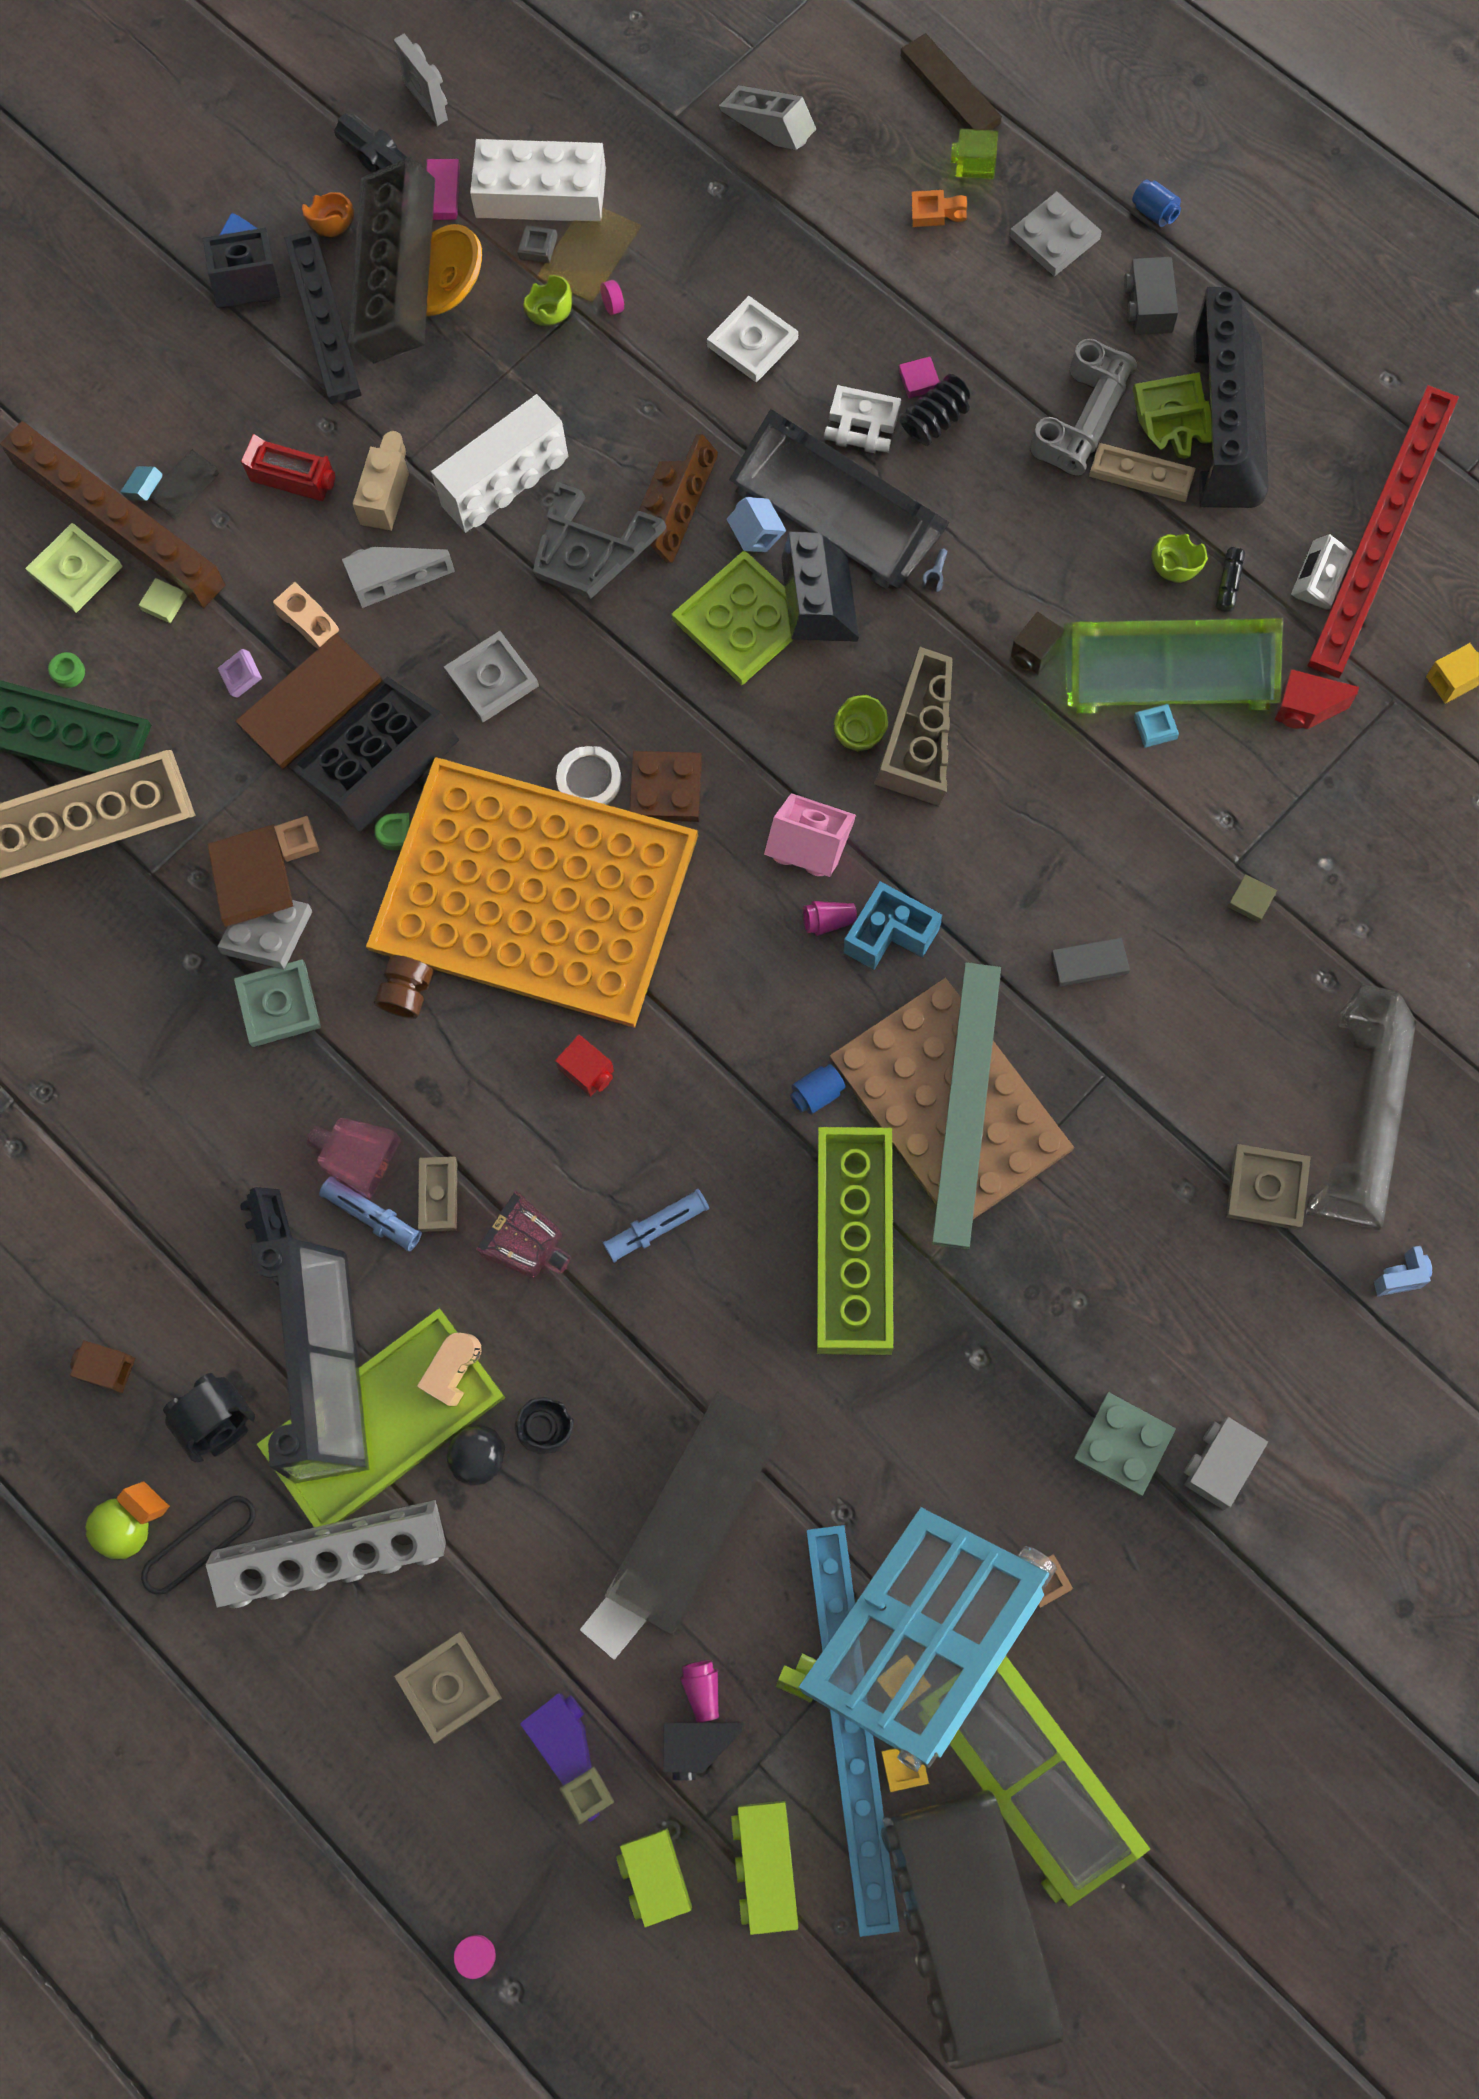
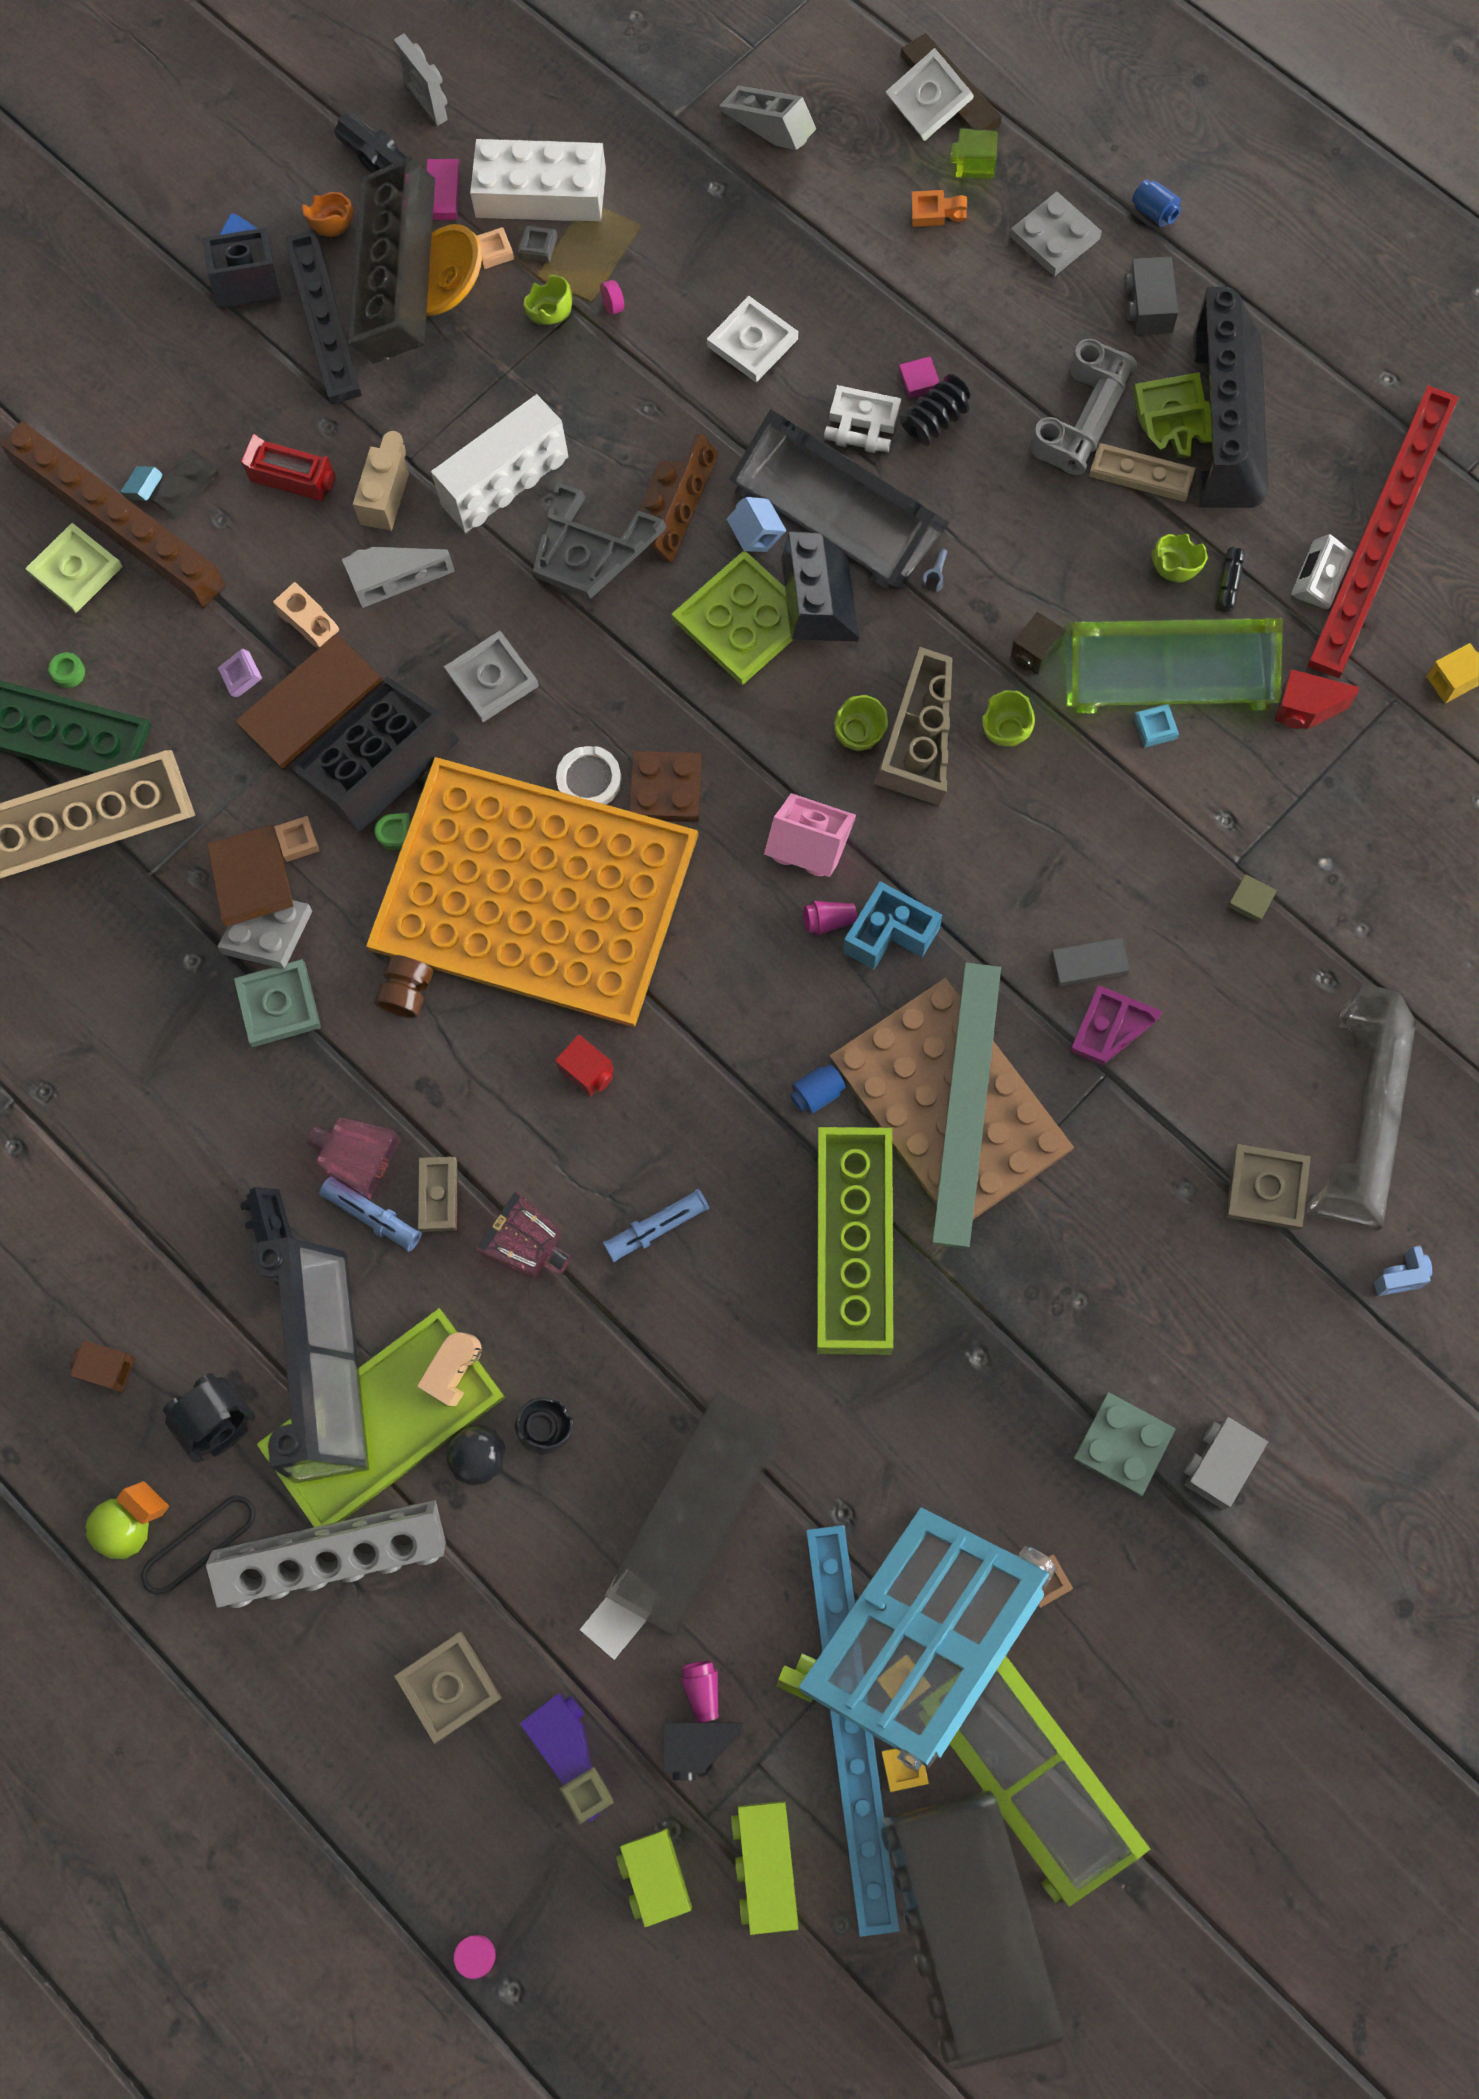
(162, 600): yellowish green tile -> none
(495, 248): none -> light nougat tile
(929, 94): none -> white plate
(1008, 718): none -> lime hair
(1111, 1025): none -> magenta wing

